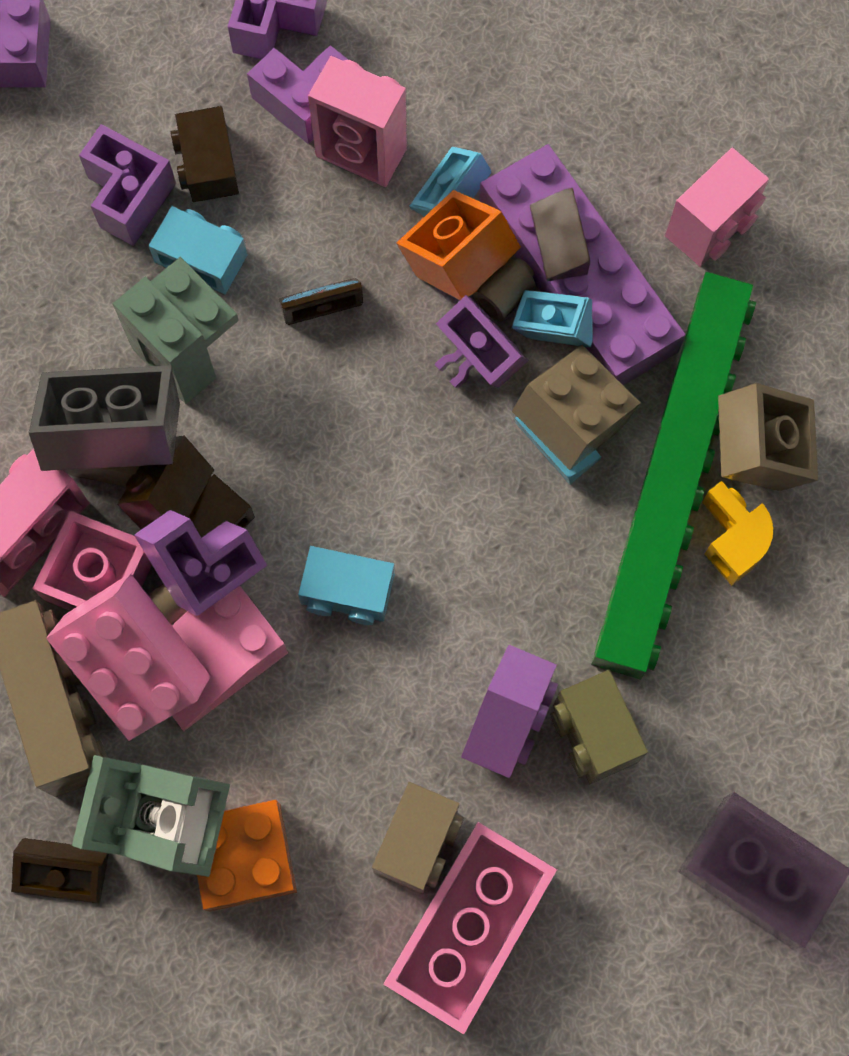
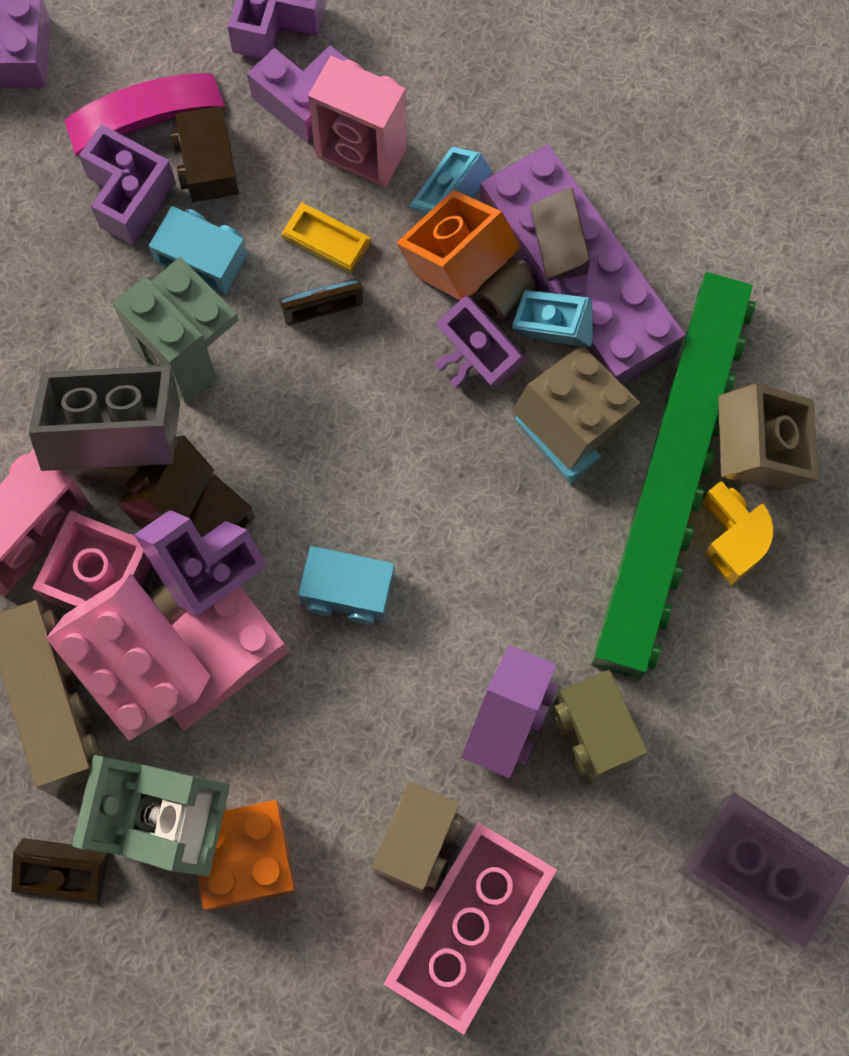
(143, 106): none -> dark pink slope
(326, 238): none -> yellow tile
(717, 208): bright pink brick -> none

